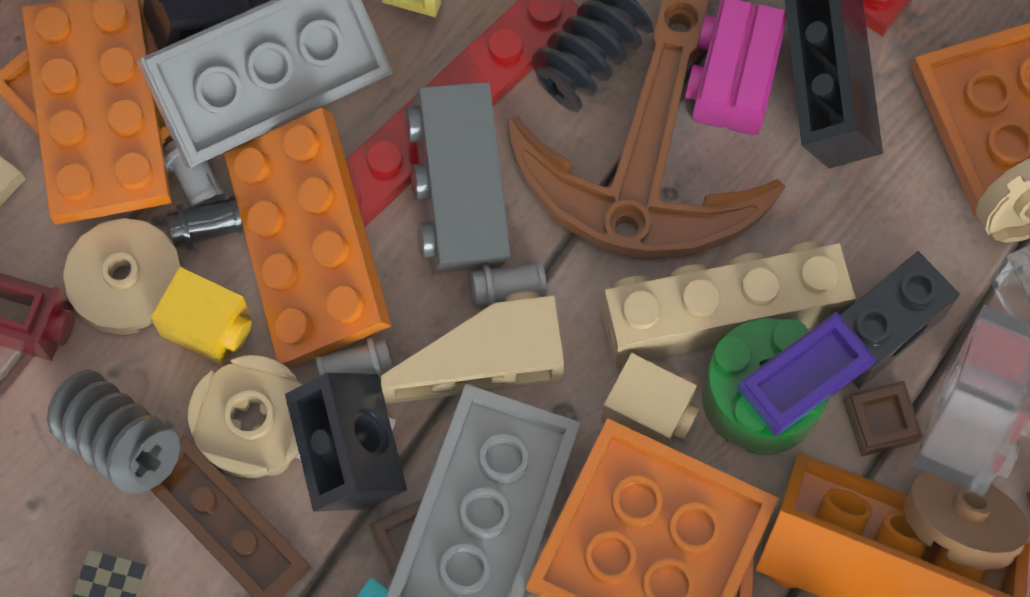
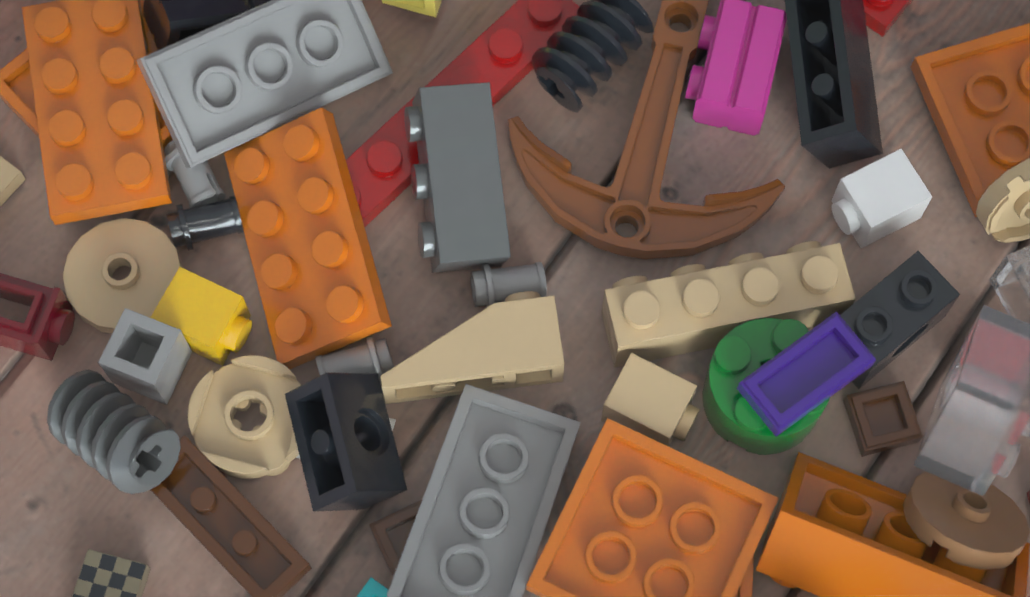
(145, 356): none -> light grey brick
(879, 199): none -> white brick

